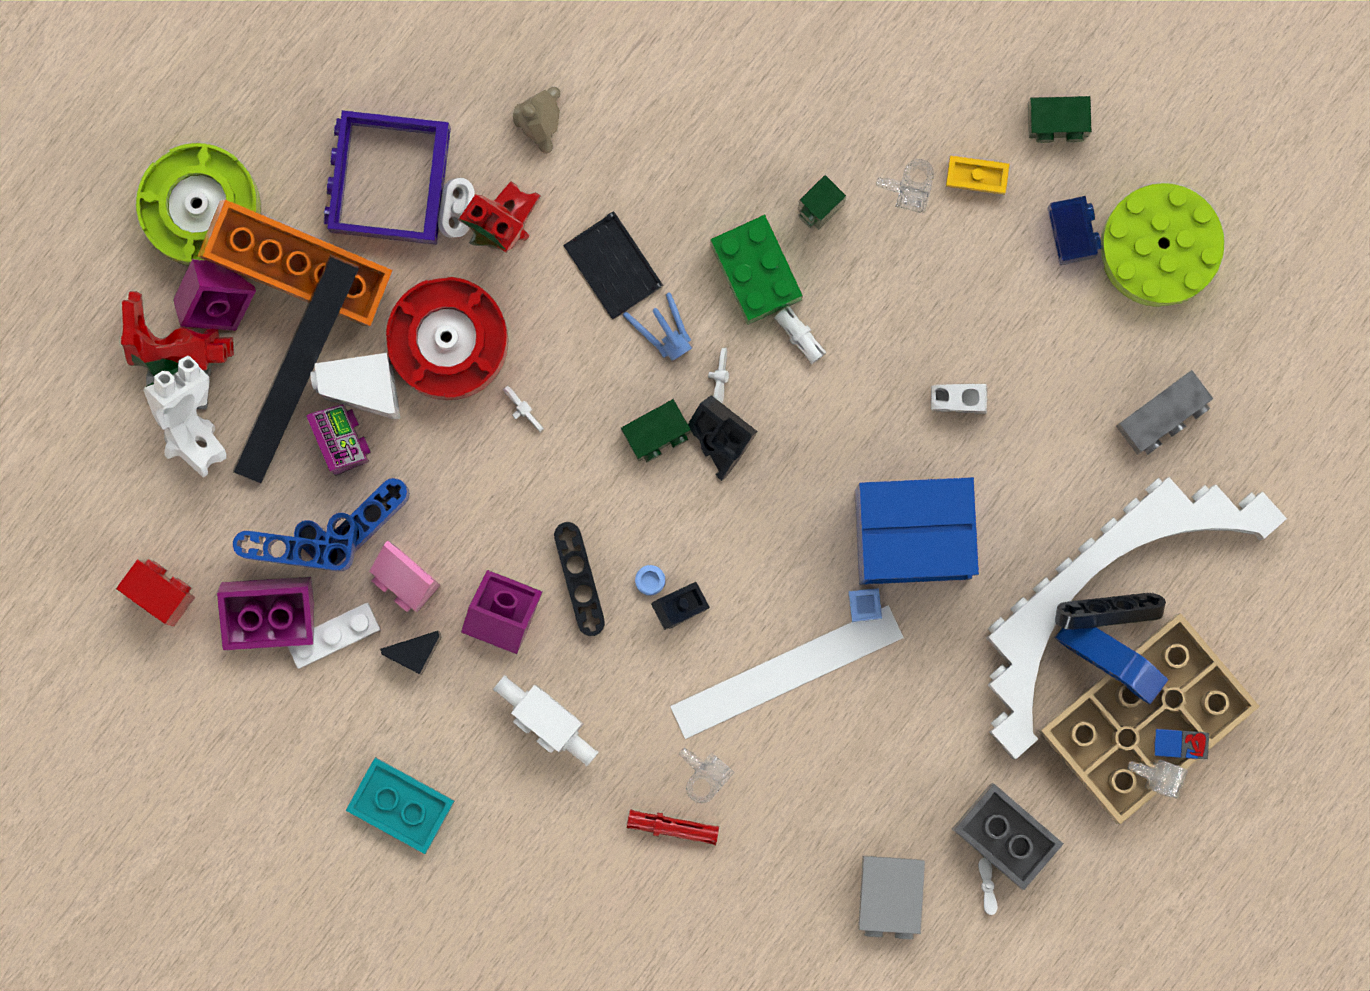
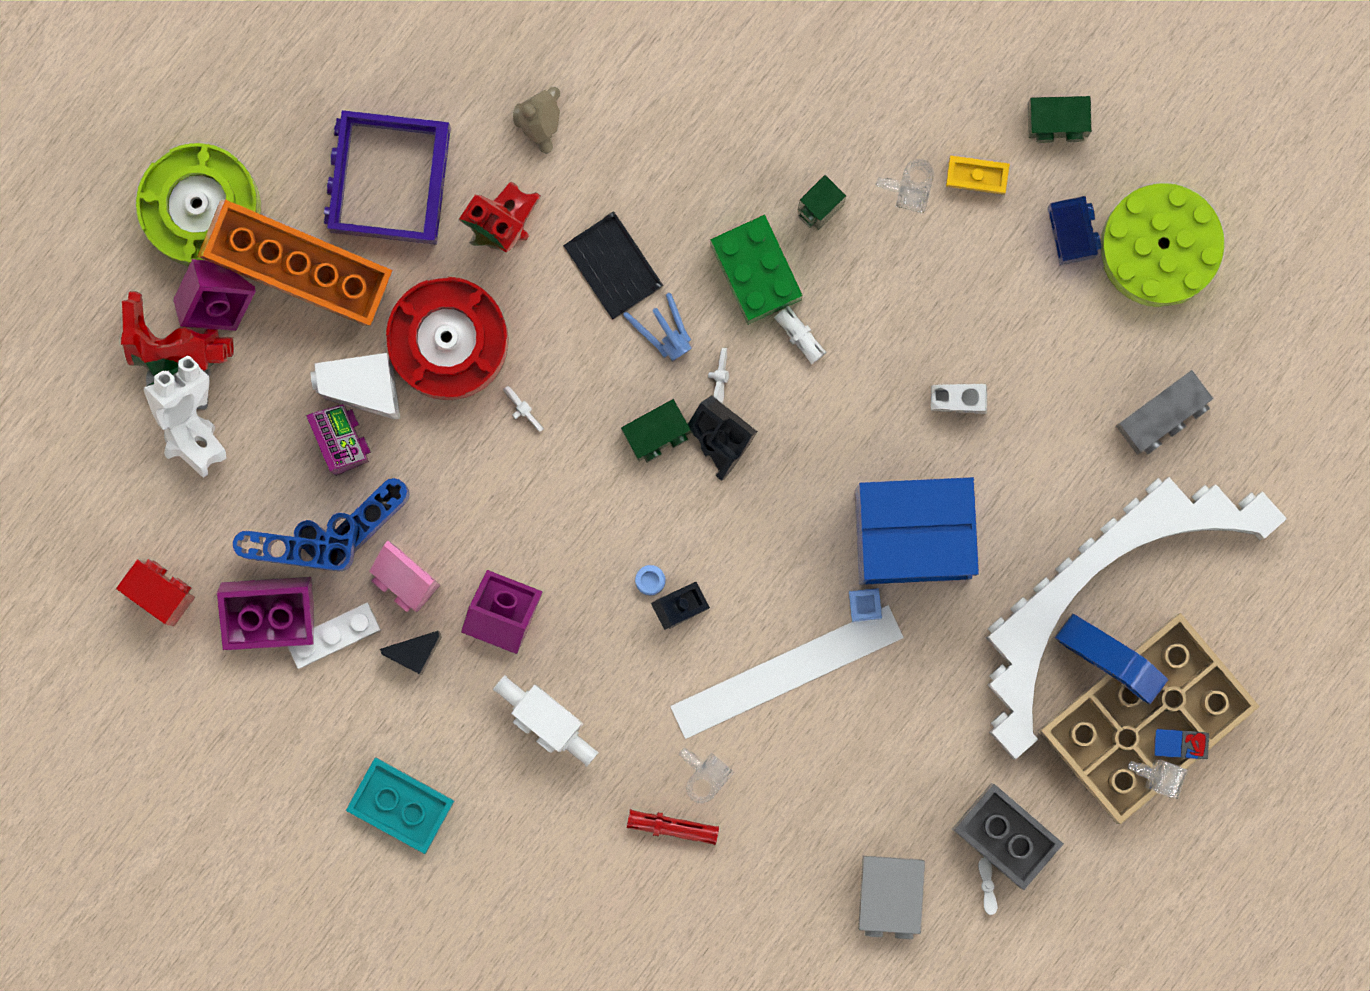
(295, 368): black tile -> none
(453, 208): white plate -> none
(575, 580): black beam -> none
(1110, 611): black beam -> none

